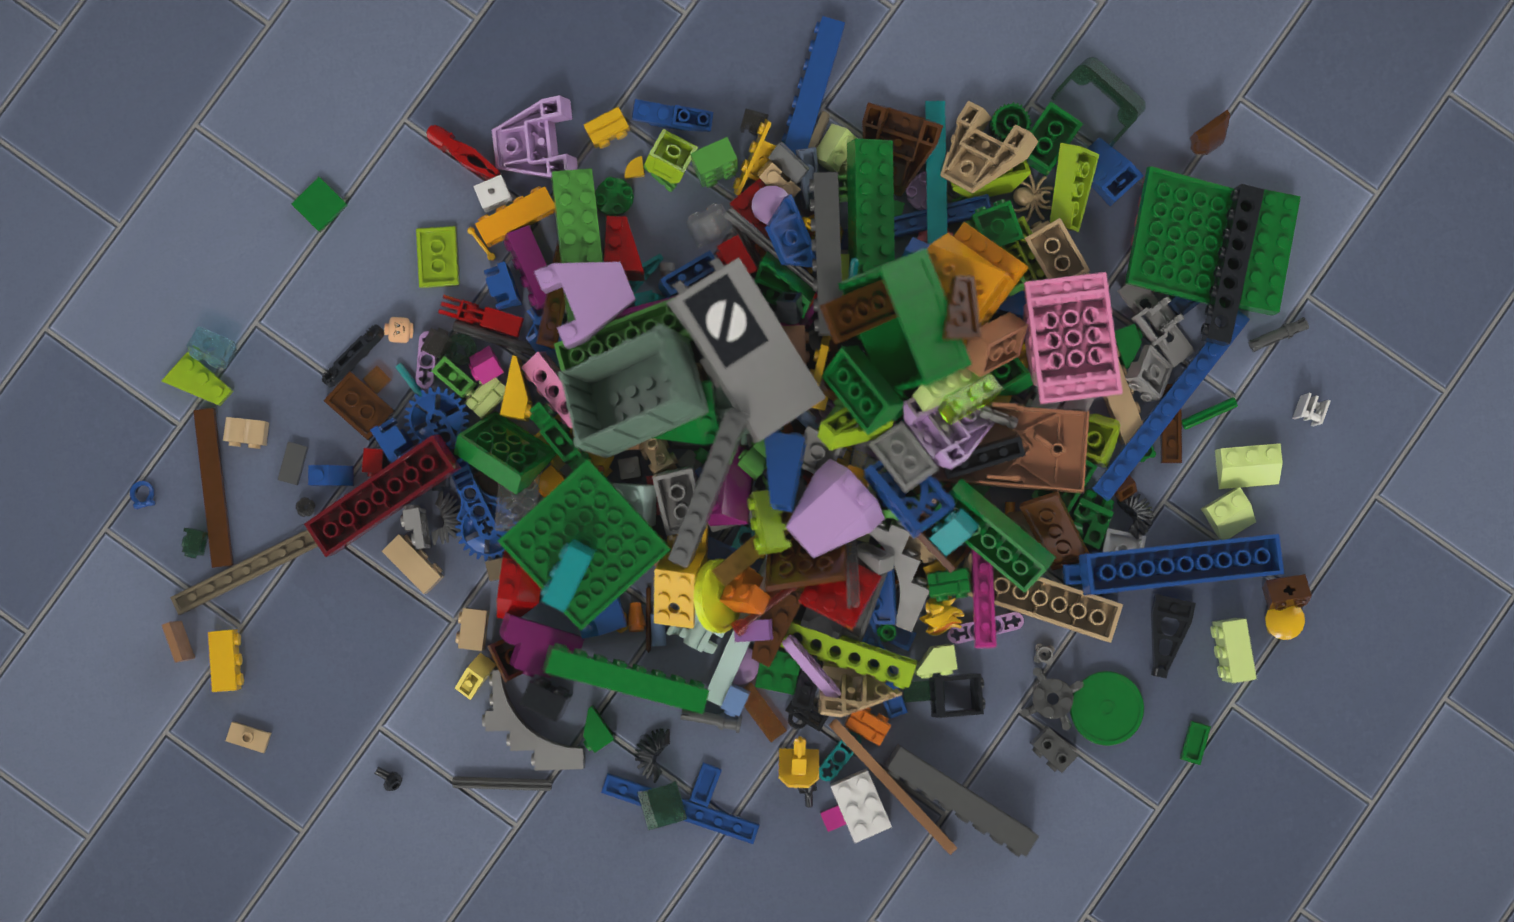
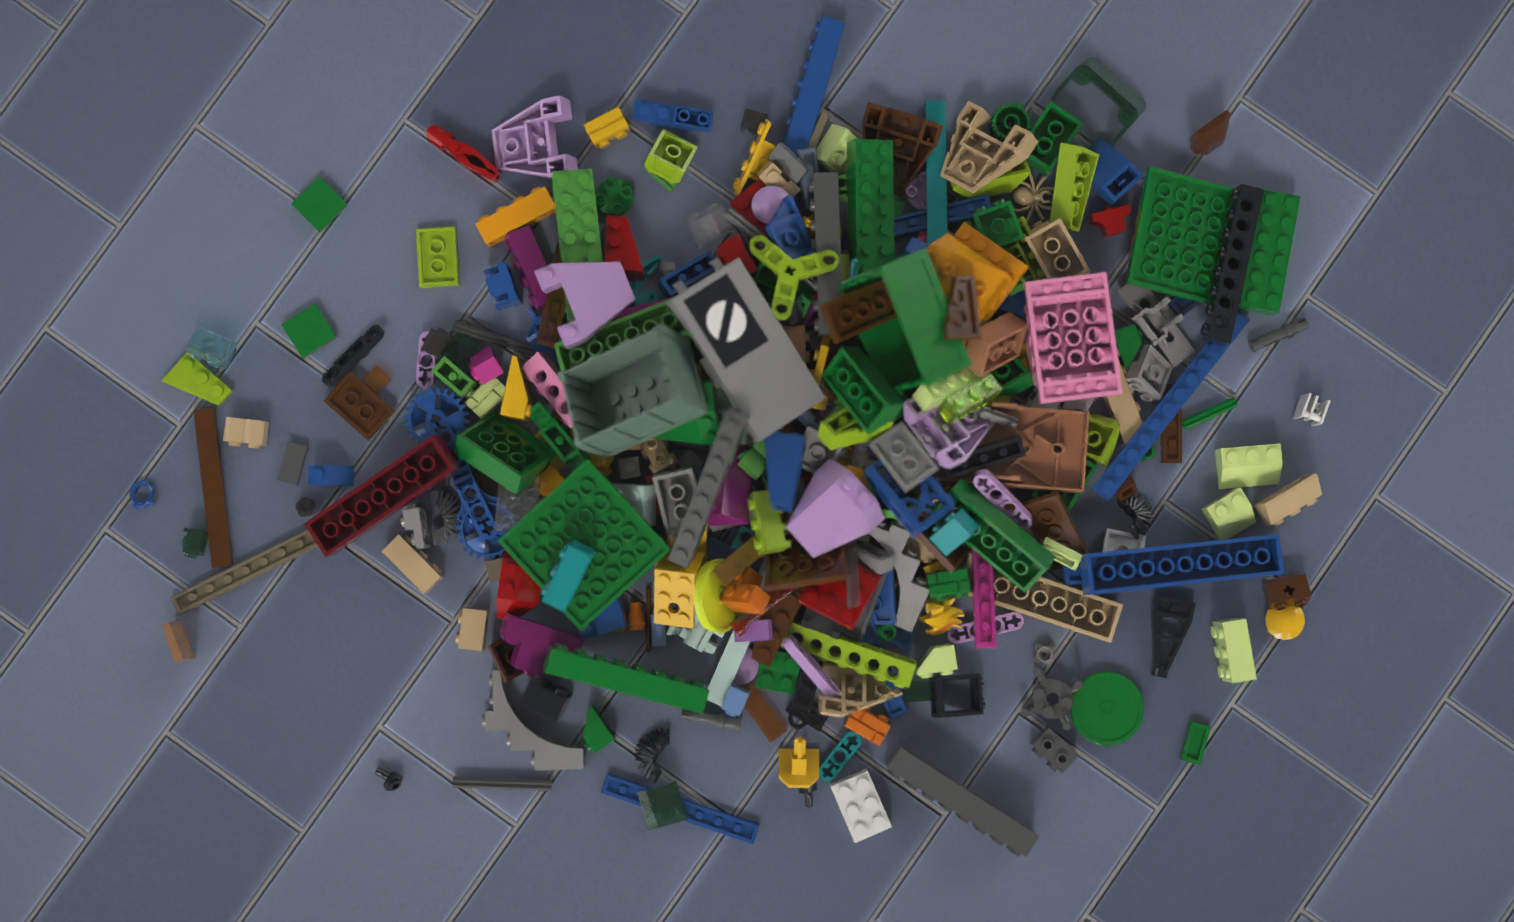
(225, 660): yellow brick -> none
(248, 737): tan plate -> none
(309, 330): none -> green tile
(373, 461): red brick -> none
(393, 440): blue panel -> none
(399, 330): light nougat head -> none
(409, 379): teal bar -> none
(475, 676): light yellow slope -> none
(491, 256): yellow hinge -> none
(491, 318): red arm -> none
(493, 193): white piece -> none
(635, 168): yellow tile -> none
(701, 455): green plate -> none
(705, 784): blue tile -> none
(714, 162): bright green brick -> none
(804, 268): none -> lime piece
(833, 818): dark pink tile -> none
(892, 786): medium nougat beam -> none
(1000, 501): none -> lavender beam
(1063, 554): none -> yellowish green tile
(1095, 516): green hips -> none
(1110, 220): none -> red brick
(1289, 500): none -> tan slope

